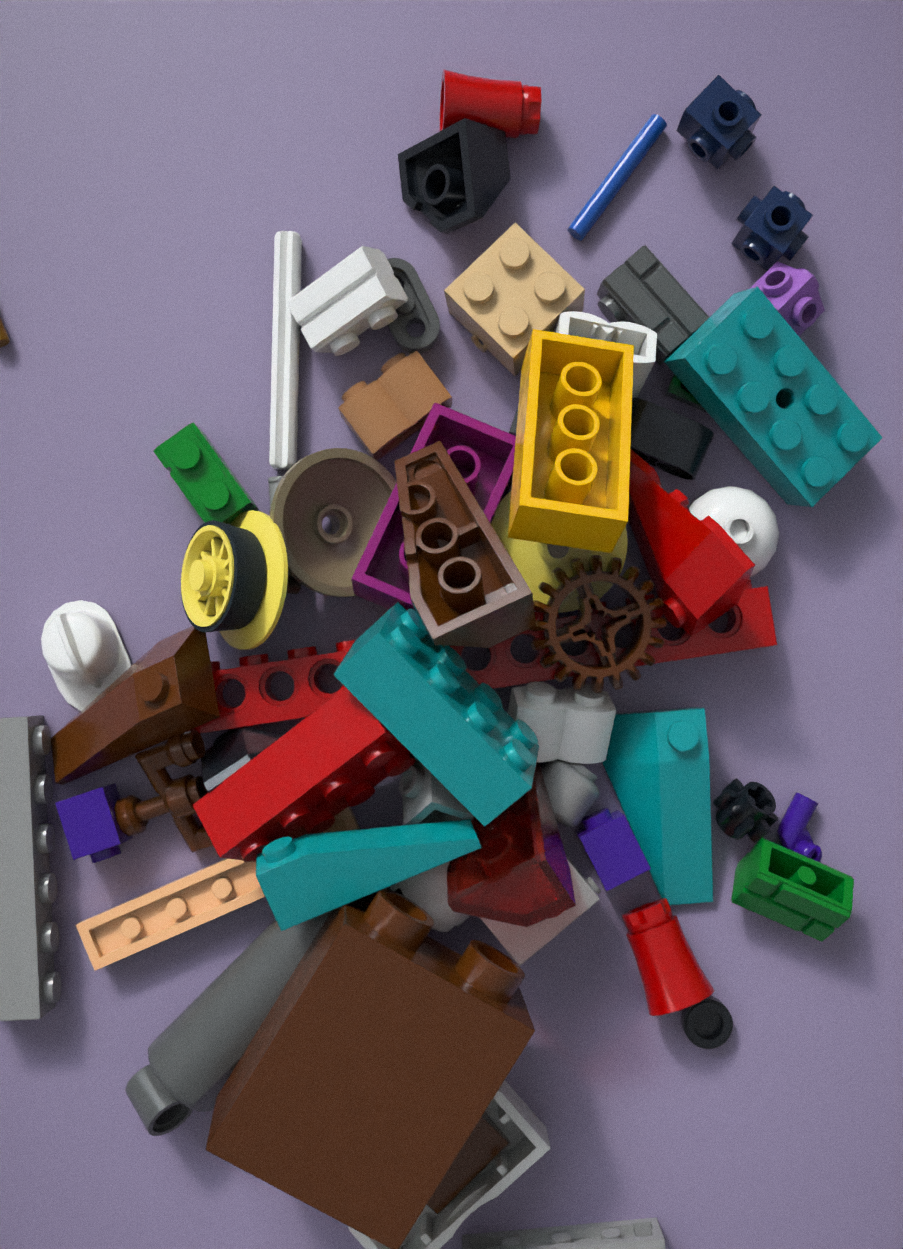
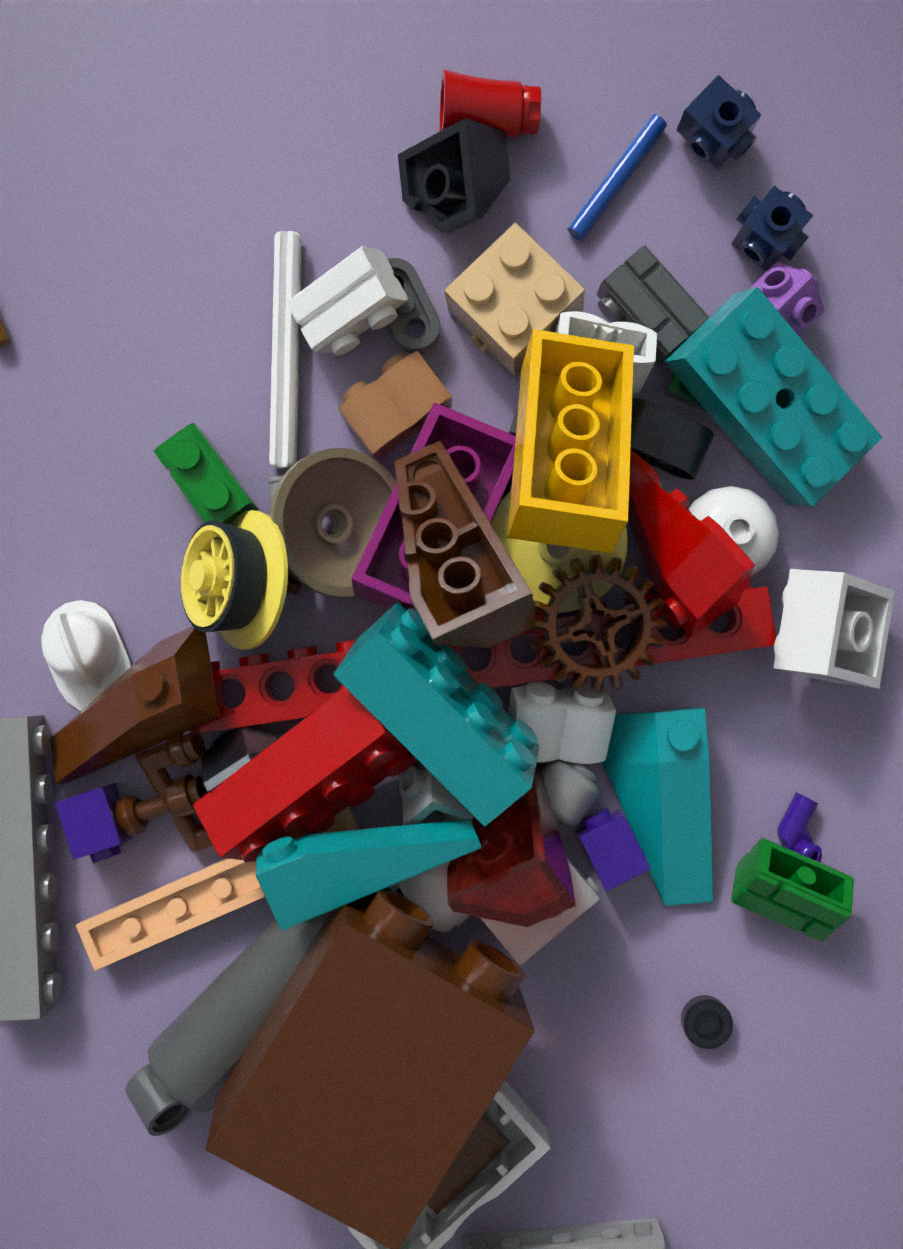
(664, 959): red plant -> none
(745, 810): black gear -> none
(834, 627): none -> white brick

